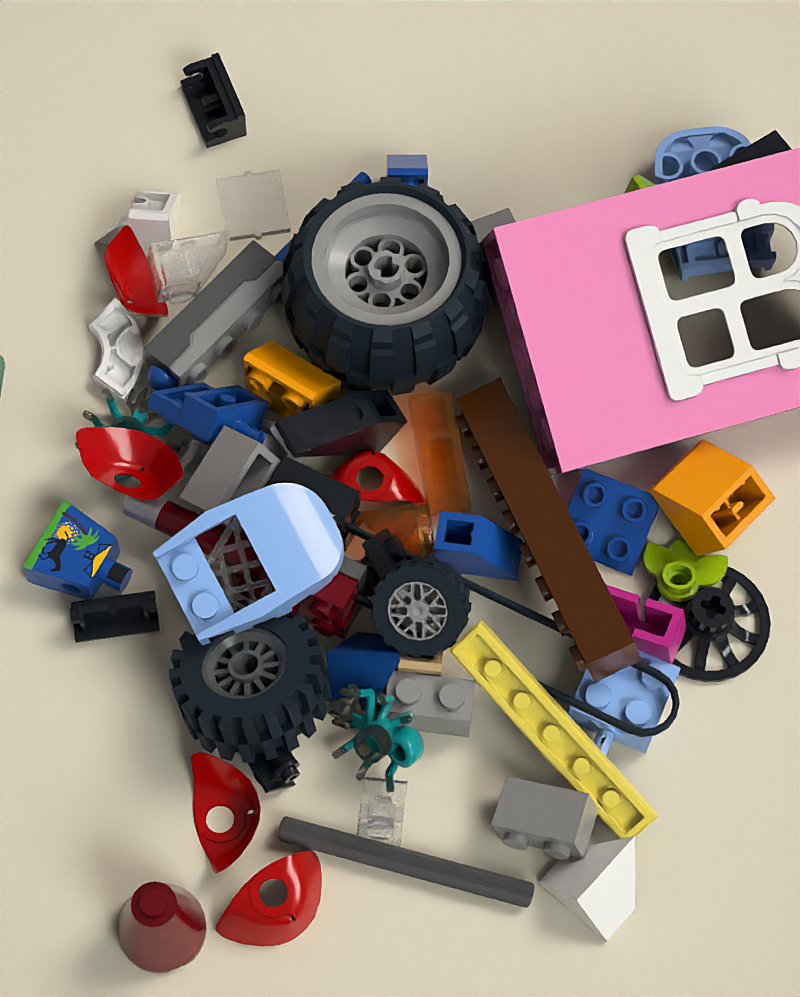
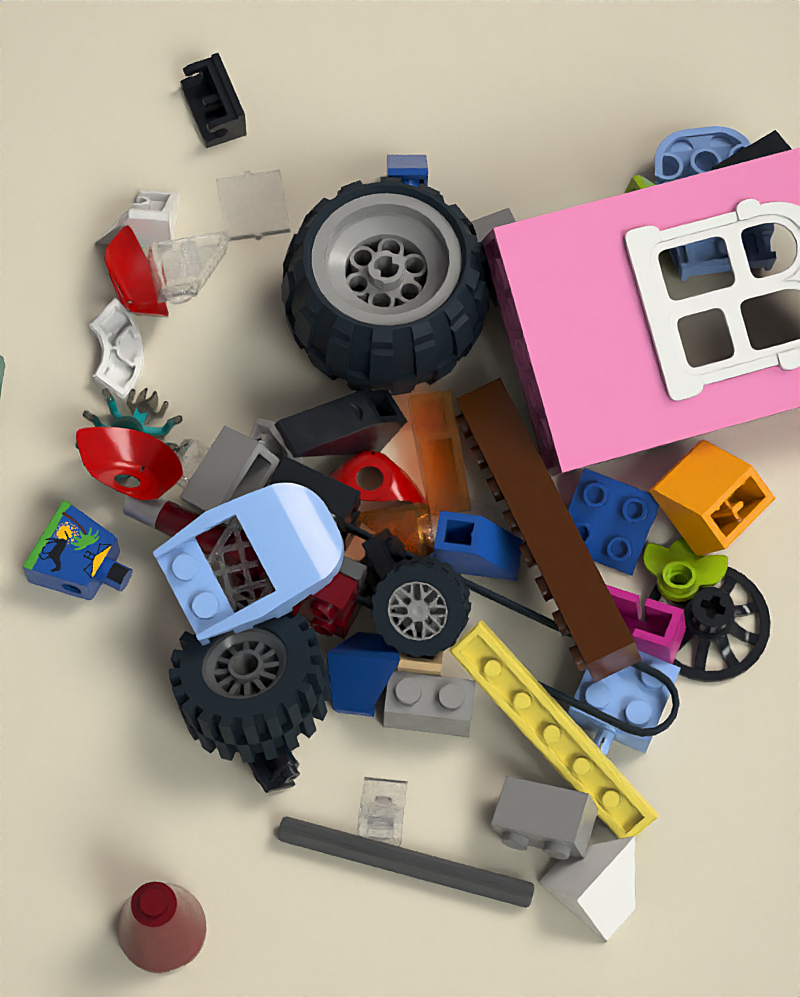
(114, 616): black hinge -> none
(208, 409): blue plate -> none
(218, 316): piece -> none
(223, 785): red piece -> none
(256, 924): red piece -> none
(287, 380): light orange slope -> none
(376, 736): animal -> none

